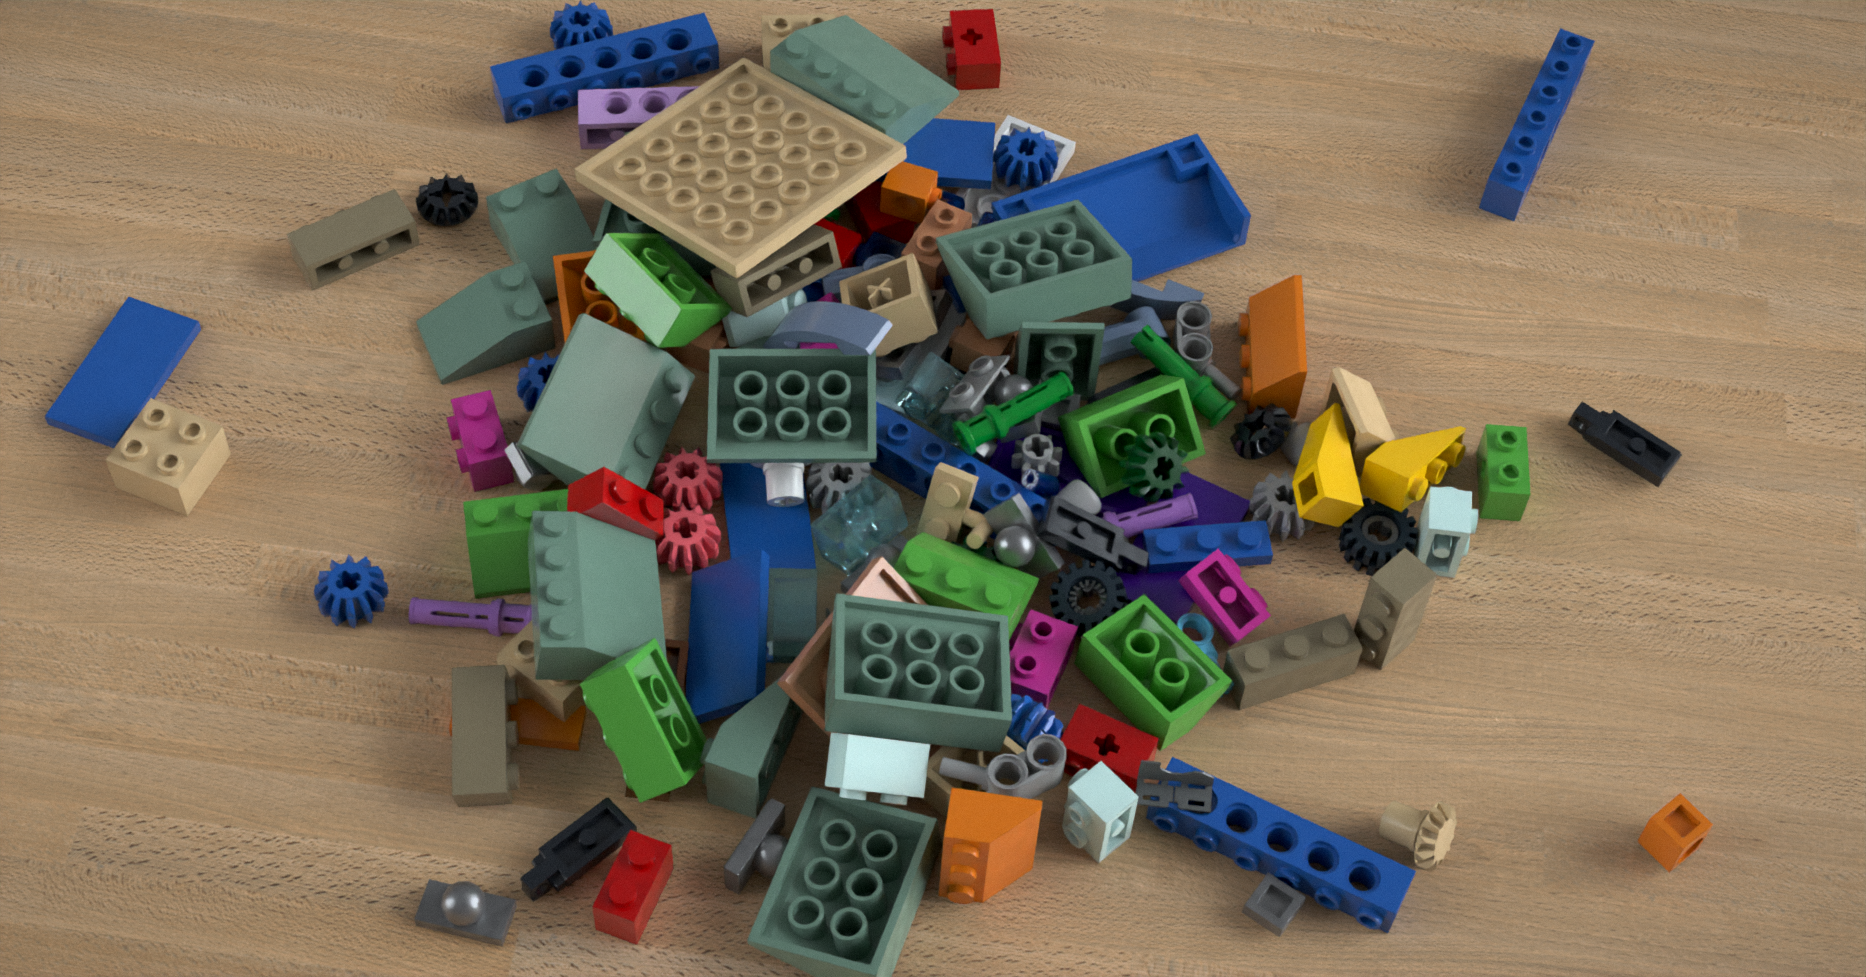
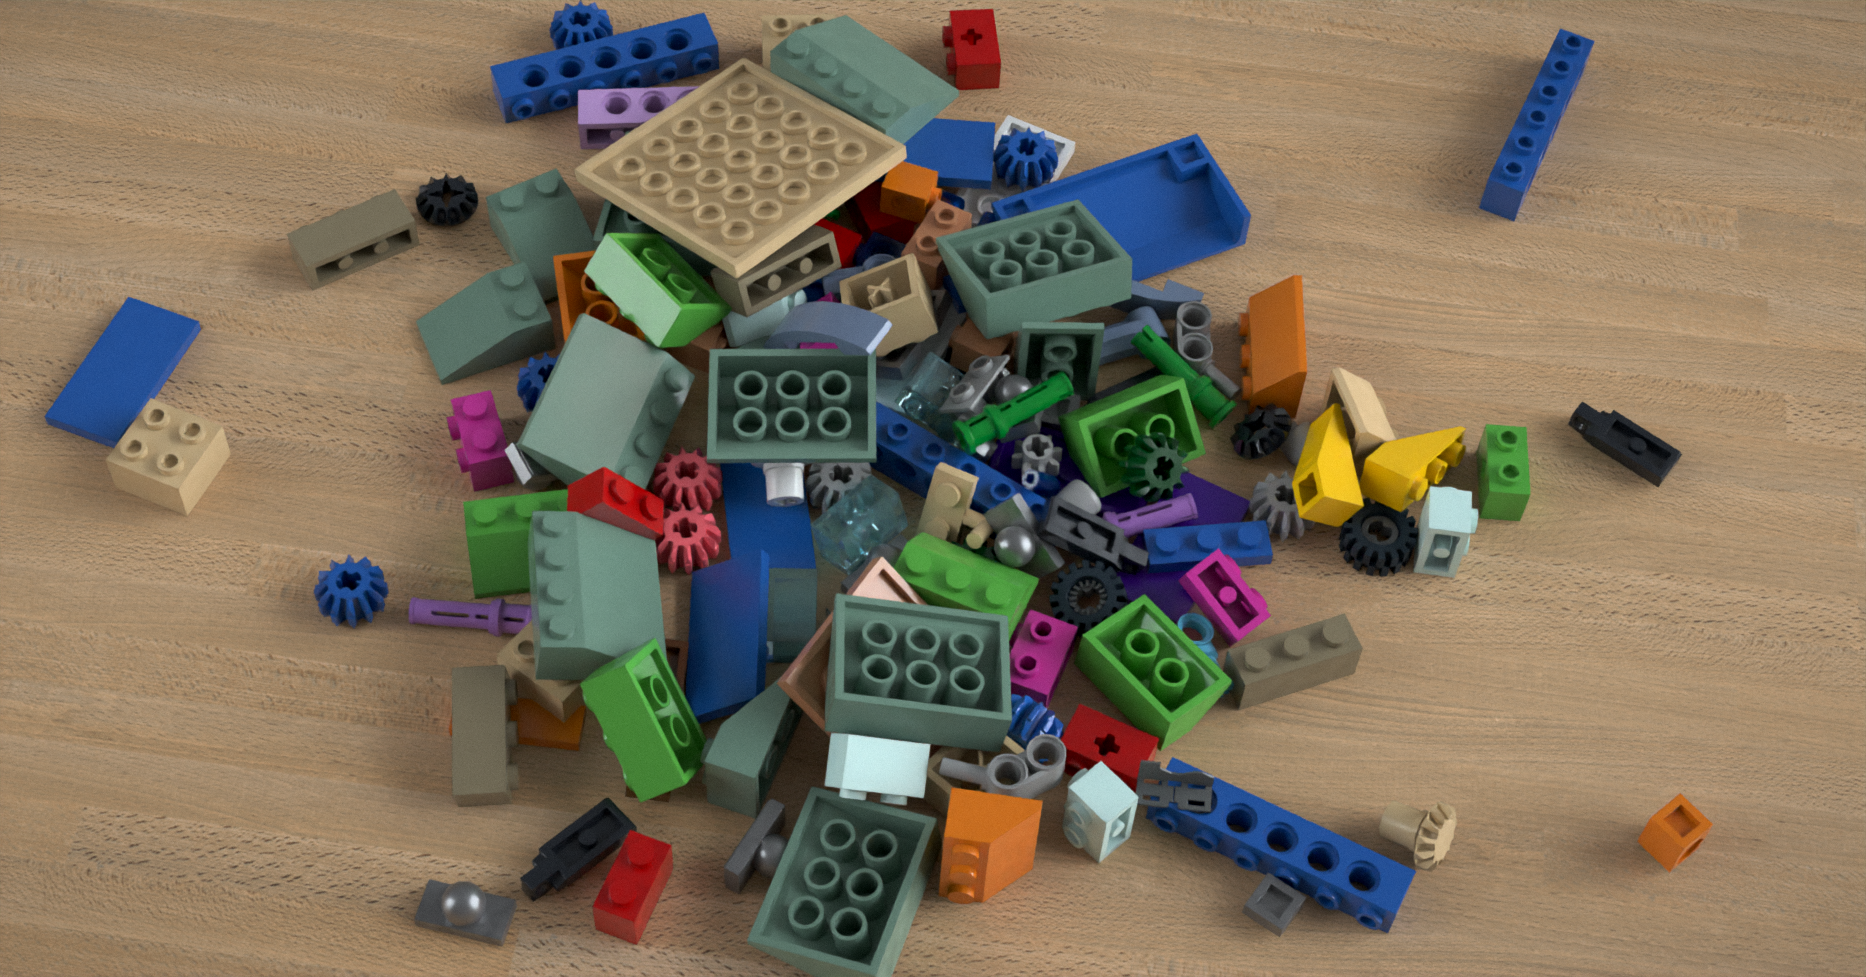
(1393, 607): dark tan brick -> none

